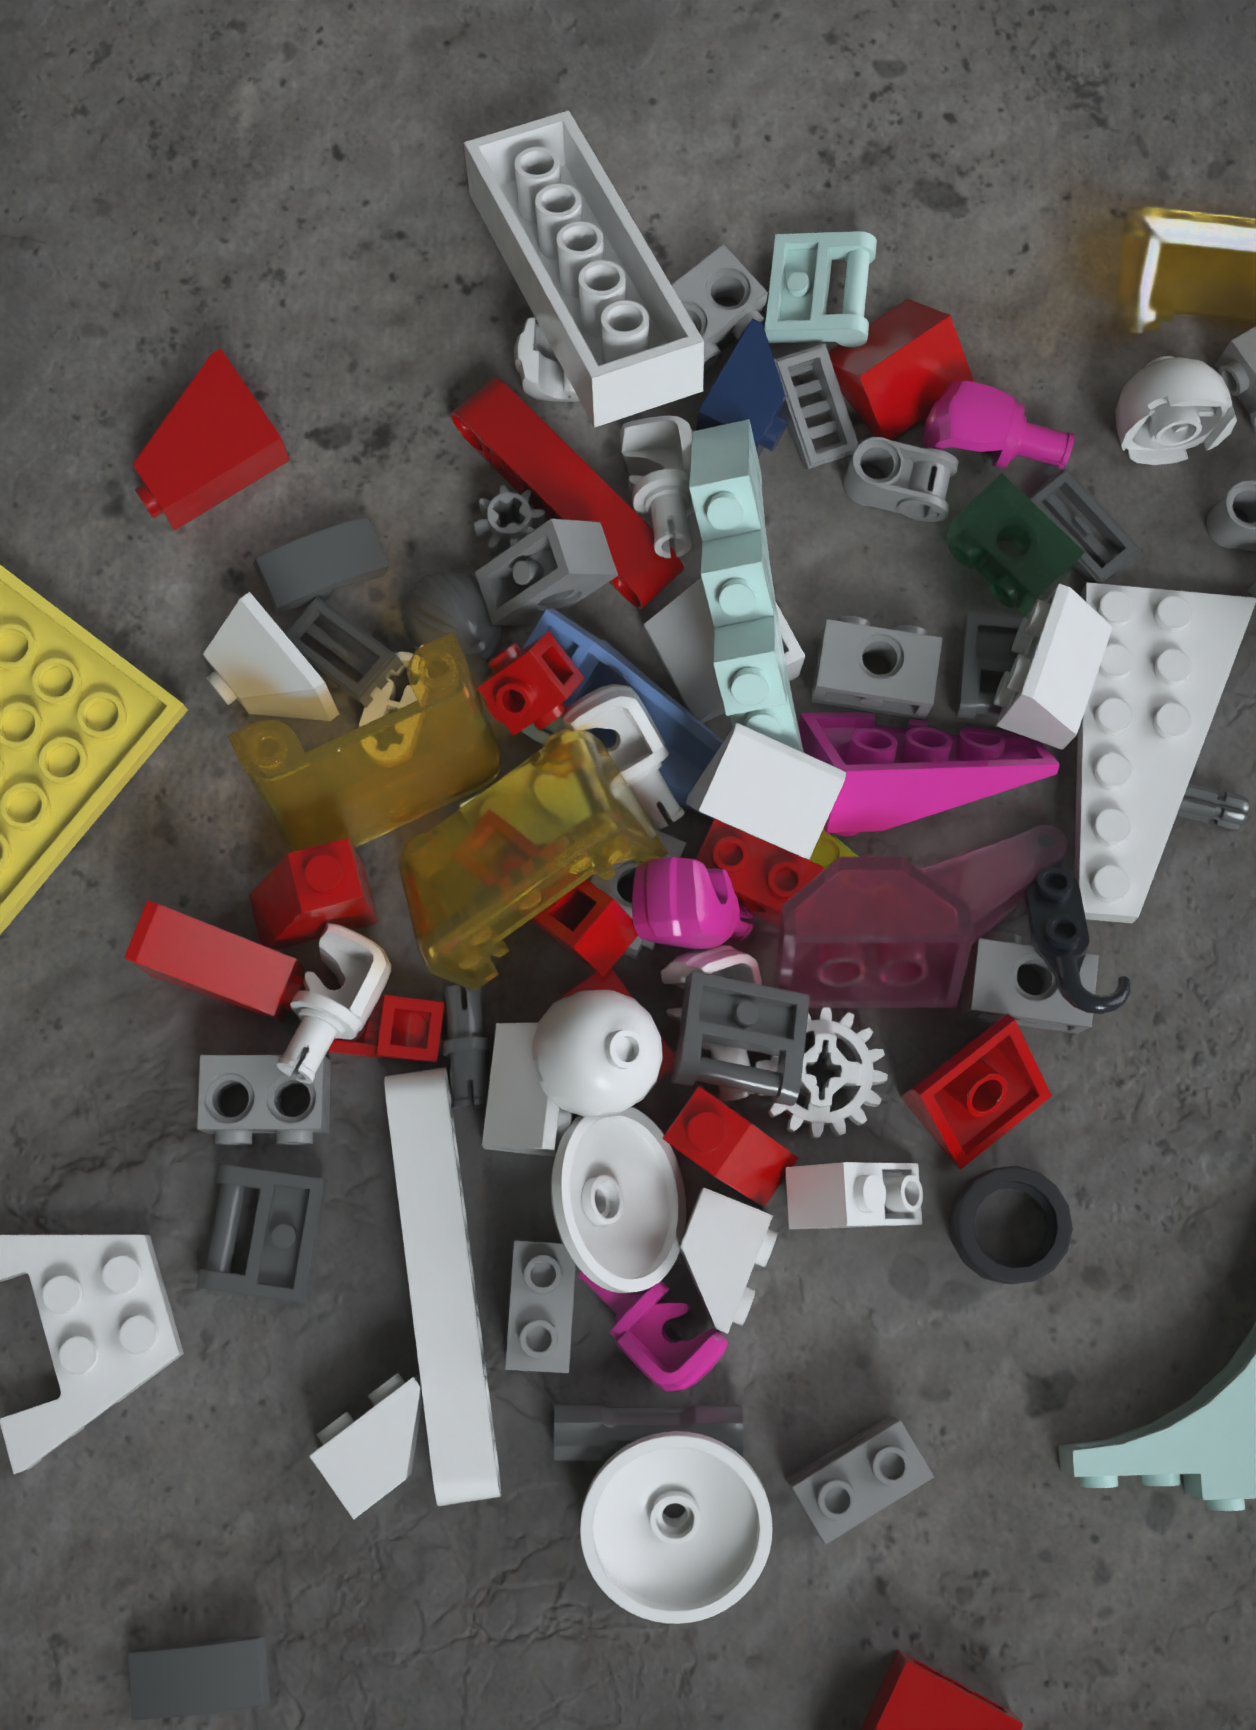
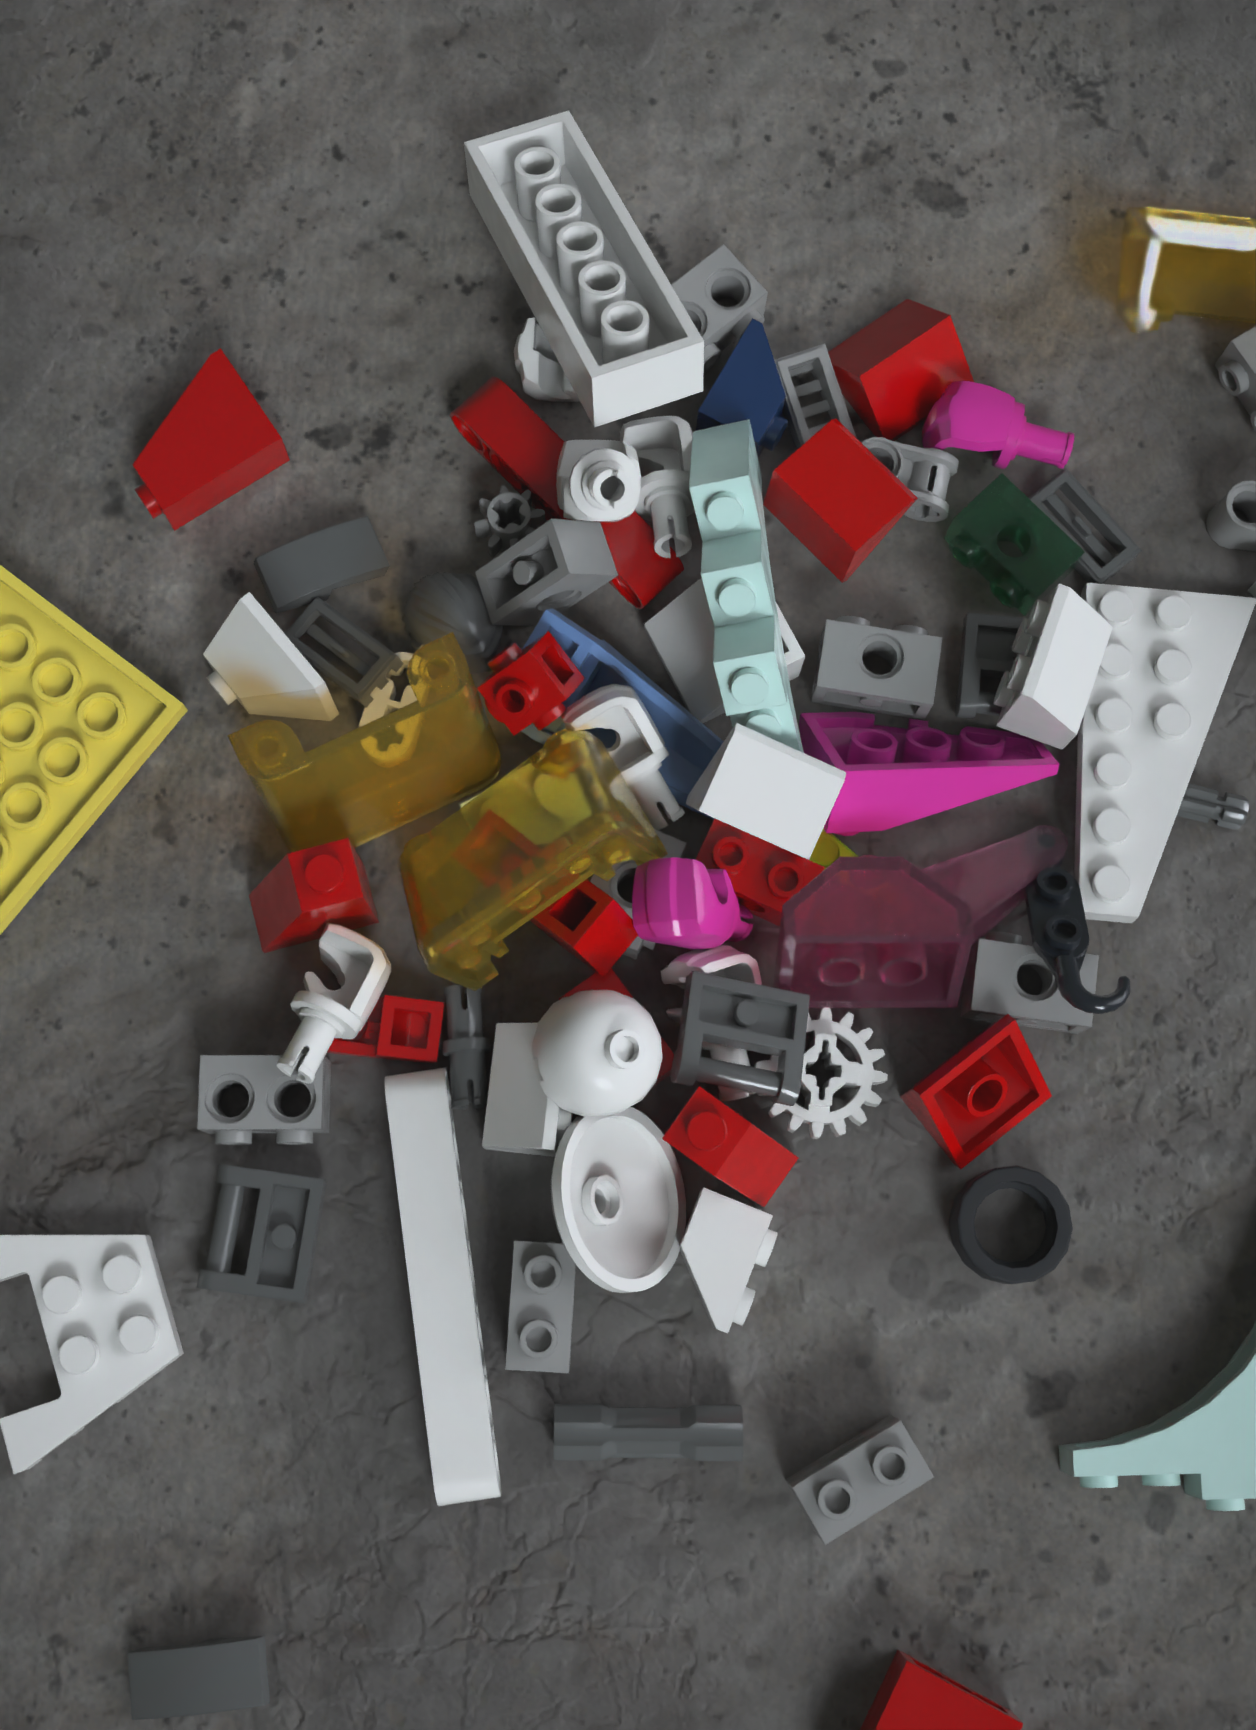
(214, 962): red slope -> none
(377, 1450): white slope -> none
(598, 480): none -> white piece
(644, 1339): dark pink piece -> none
(682, 1564): white dish -> none
(802, 287): light aqua plate -> none
(837, 498): none -> red slope
(853, 1195): white slope -> none
(1172, 409): white cylinder -> none

